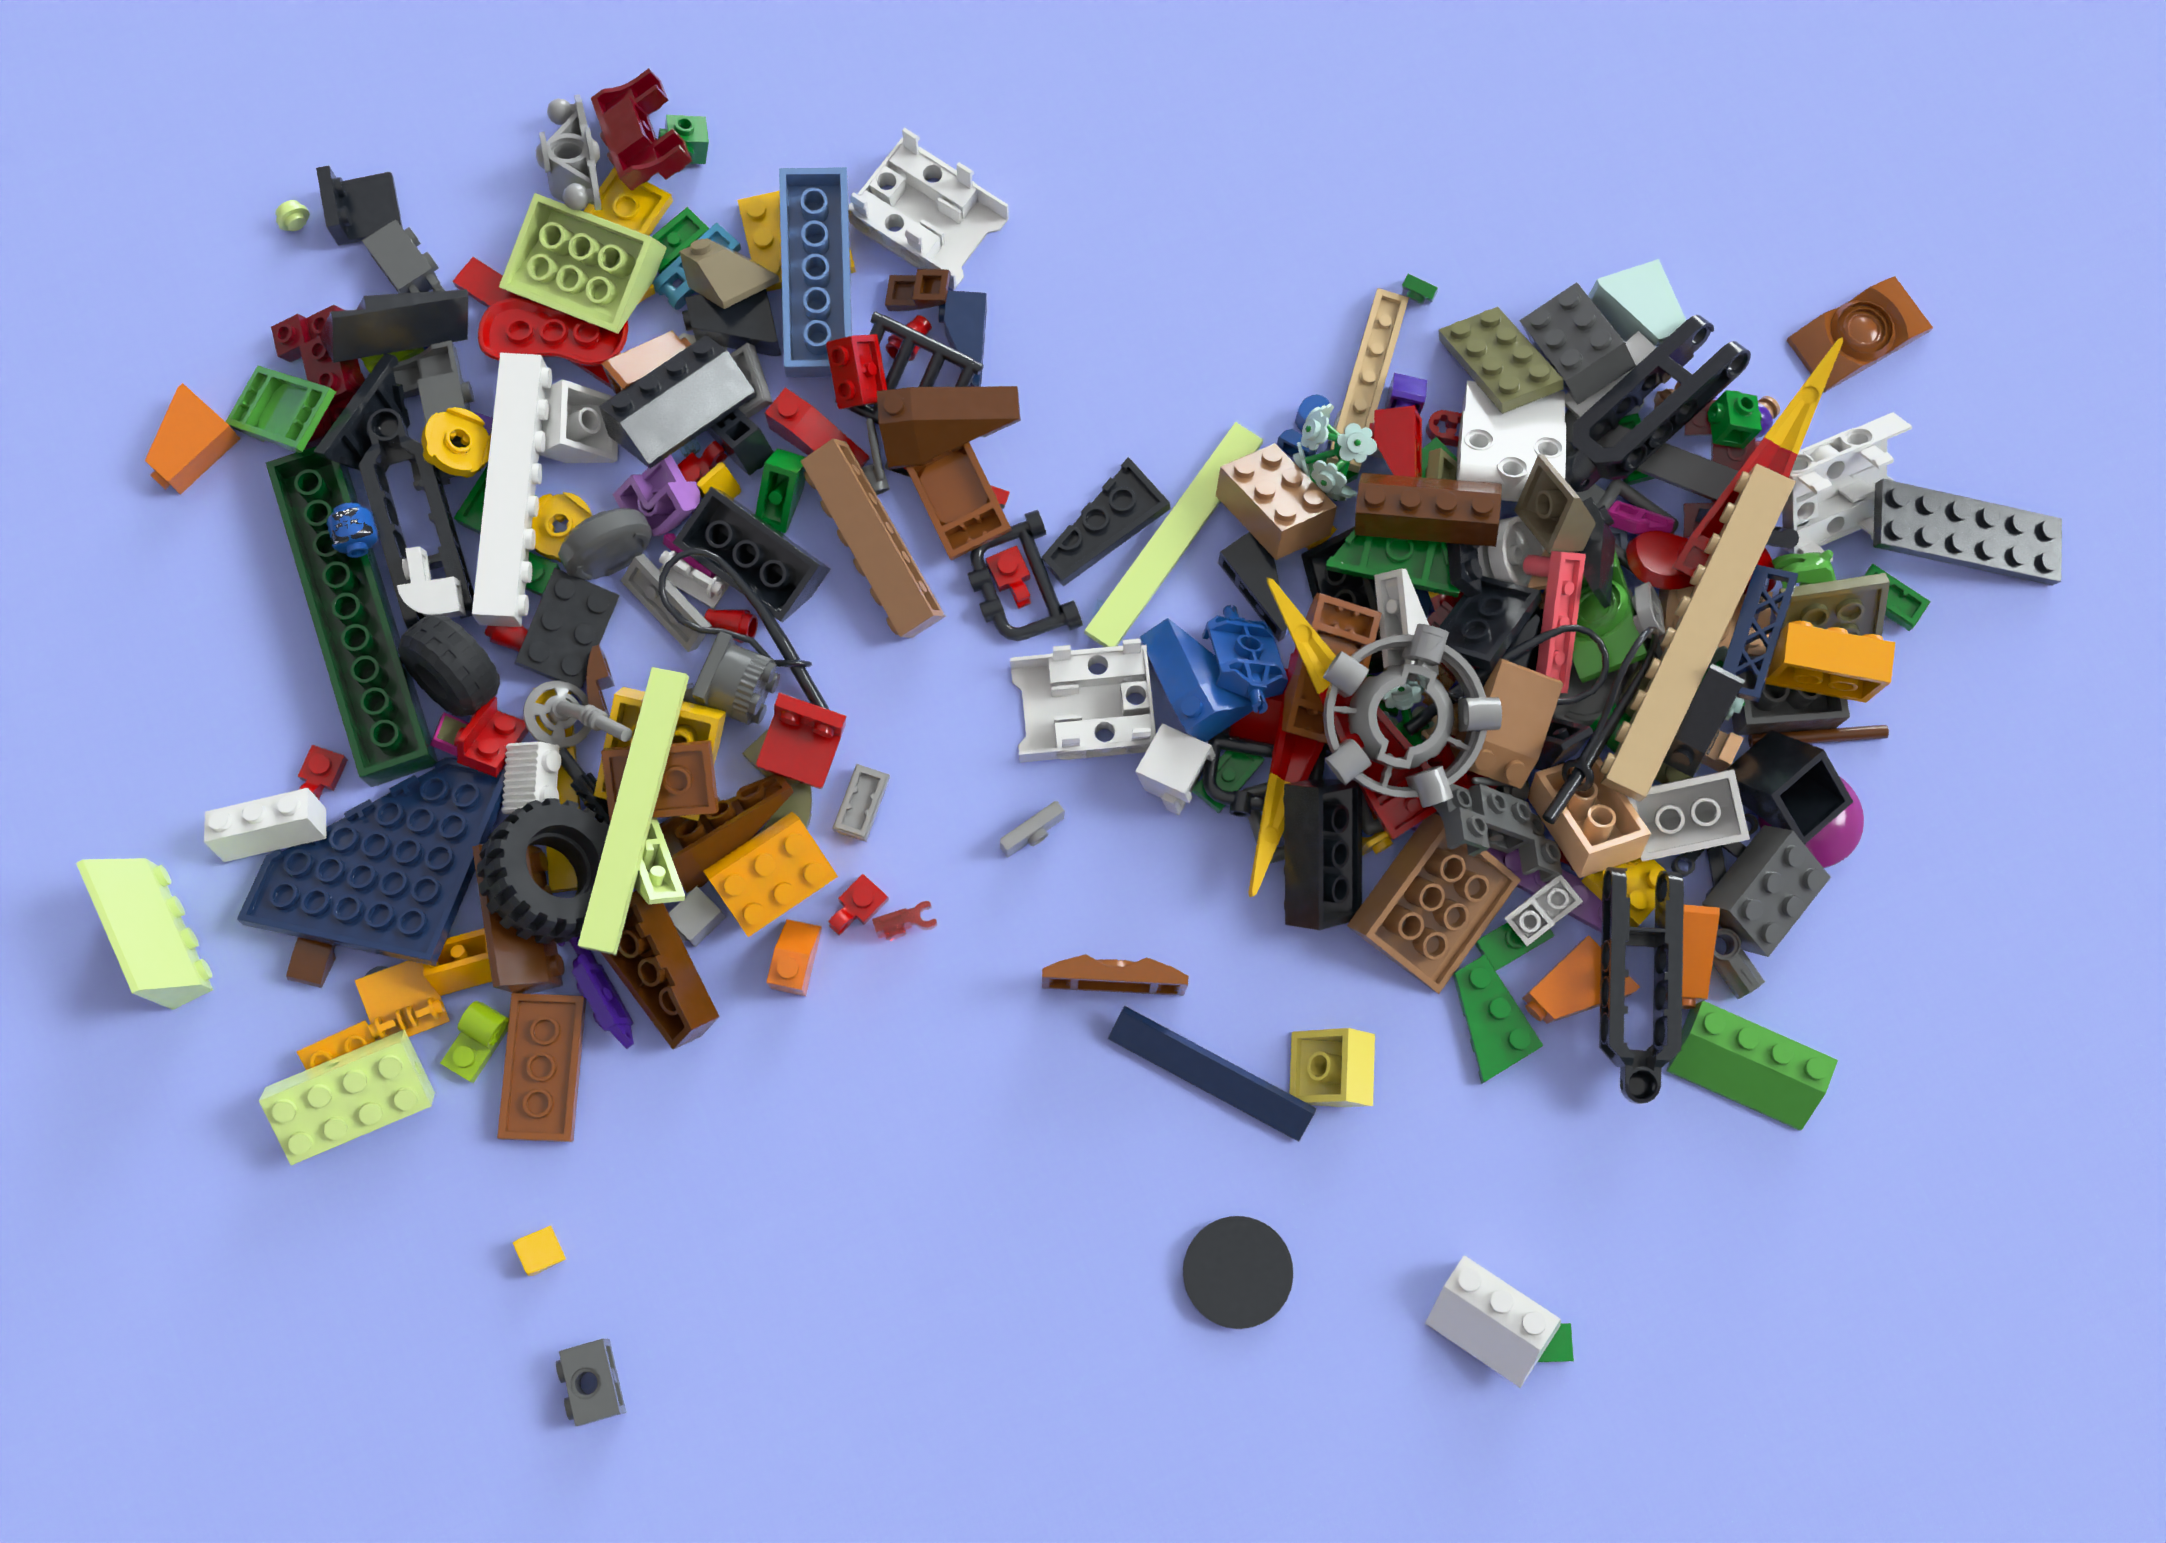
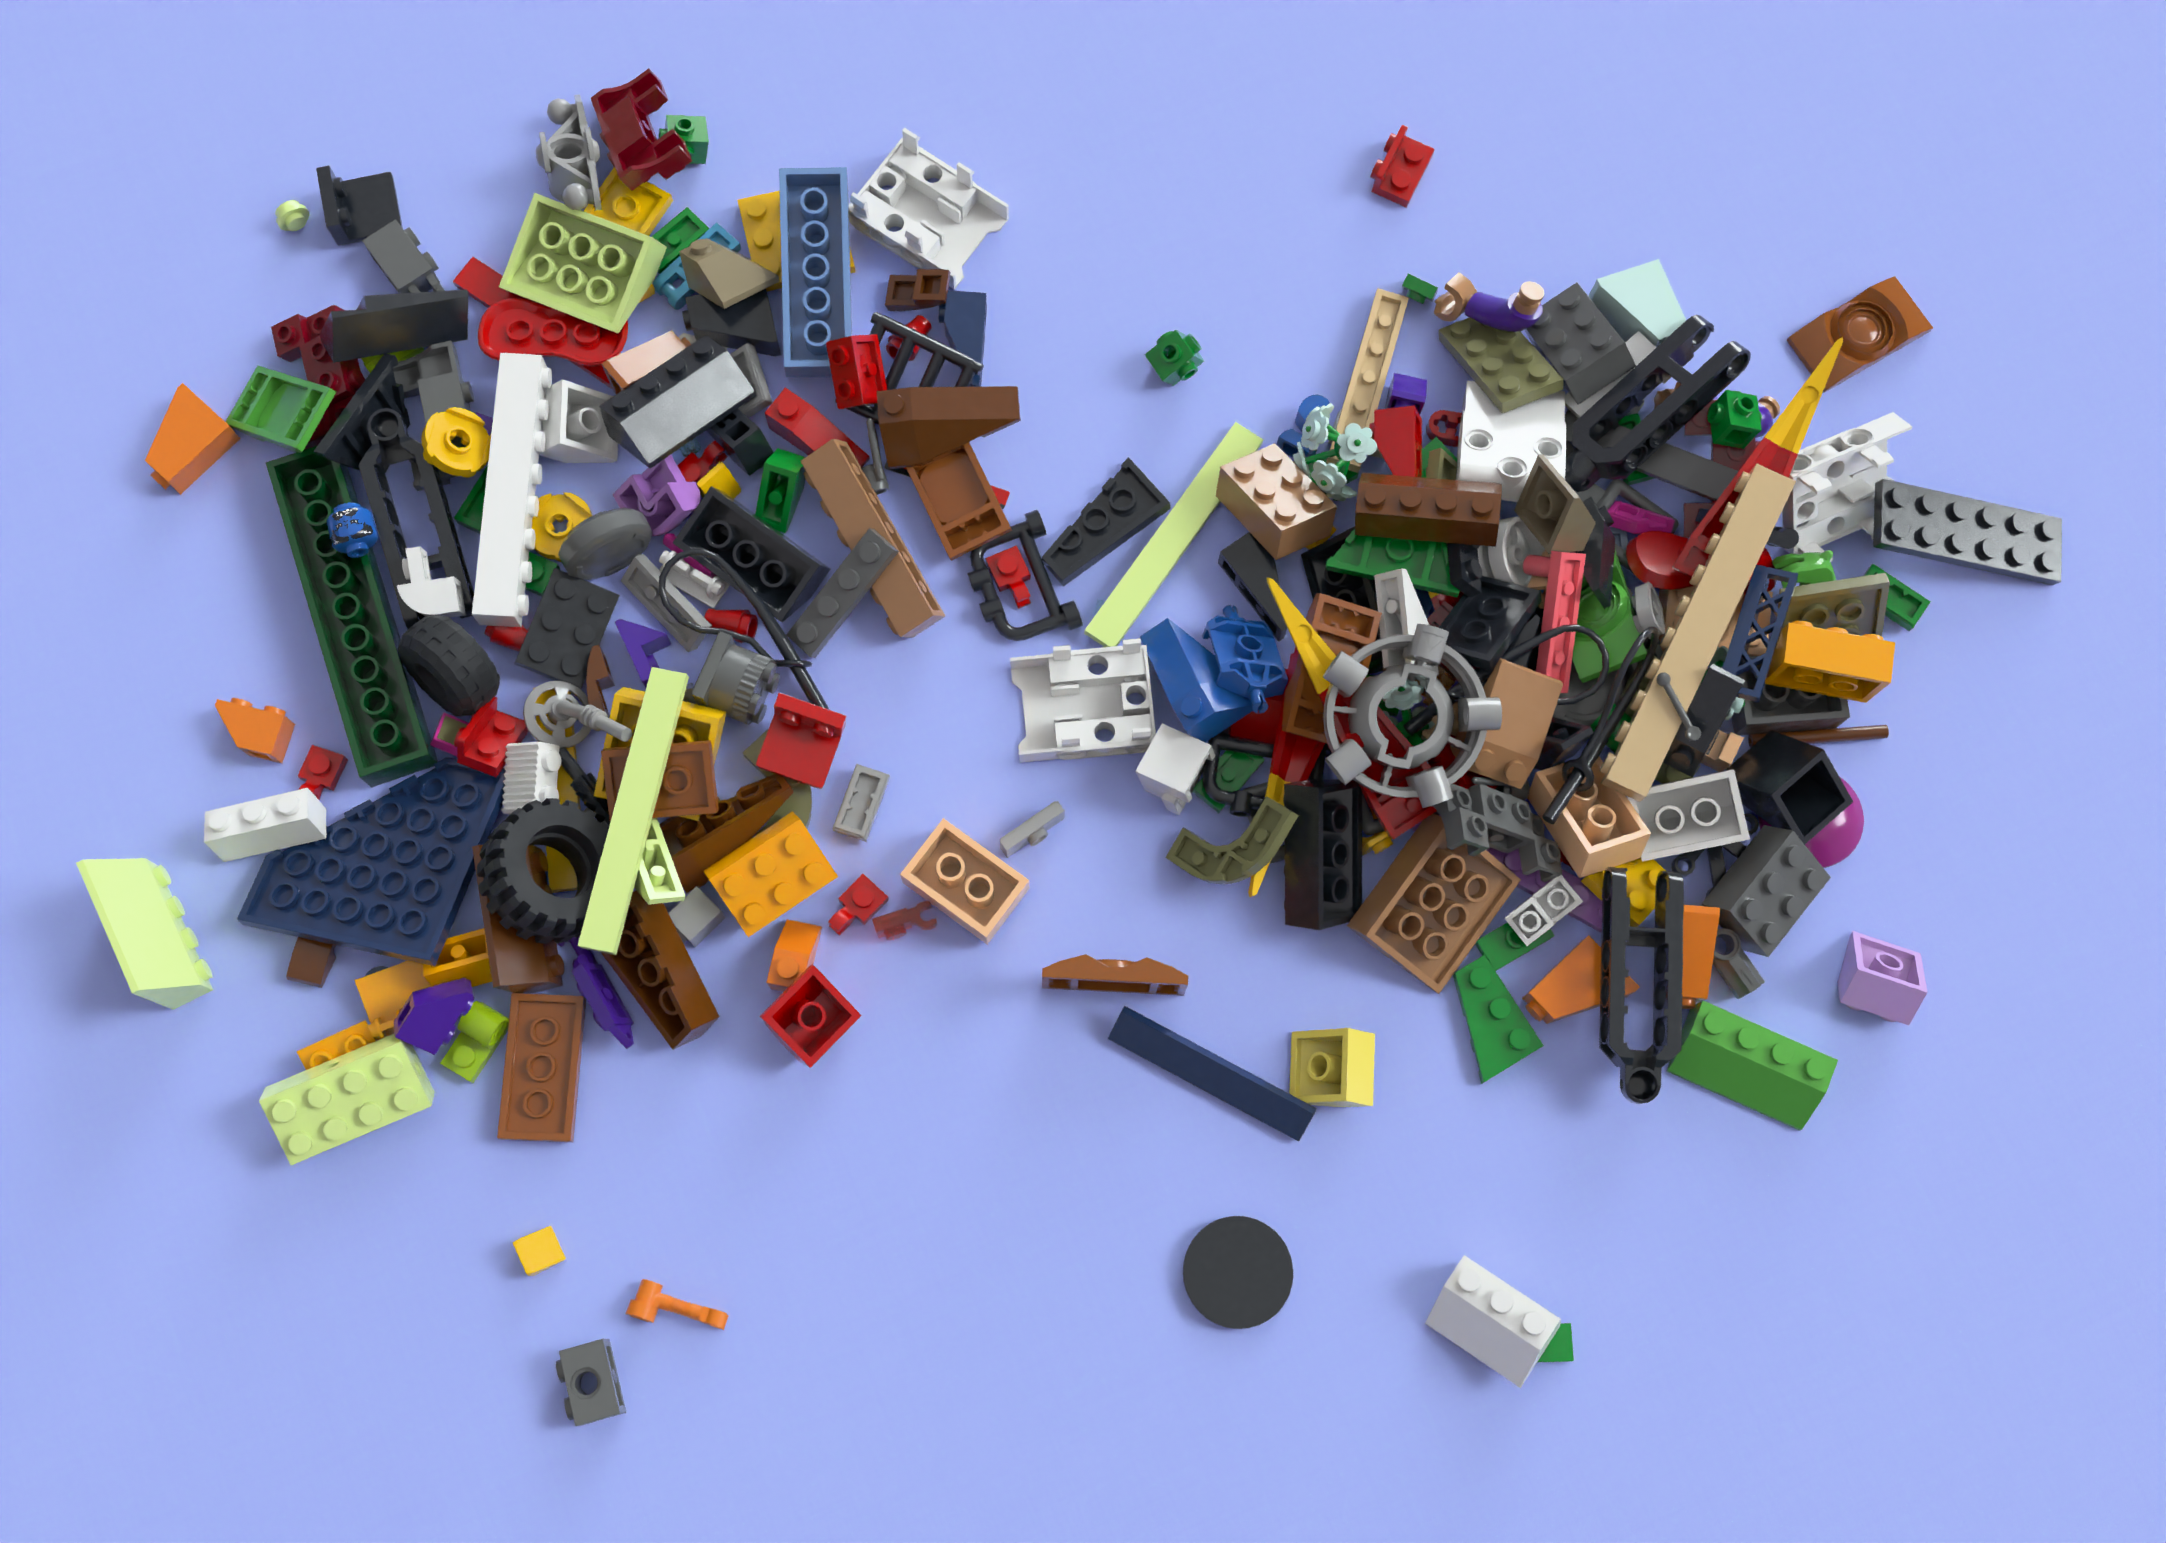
(257, 731): none -> orange slope
(431, 1013): none -> dark purple slope
(640, 644): none -> dark purple slope
(651, 1299): none -> orange brick
(809, 1016): none -> red slope
(842, 593): none -> dark grey plate
(965, 881): none -> light nougat brick
(1175, 357): none -> green brick
(1240, 858): none -> olive plate
(1402, 167): none -> red bracket
(1504, 314): none -> piece
(1692, 732): none -> dark grey hinge
(1882, 979): none -> lavender slope

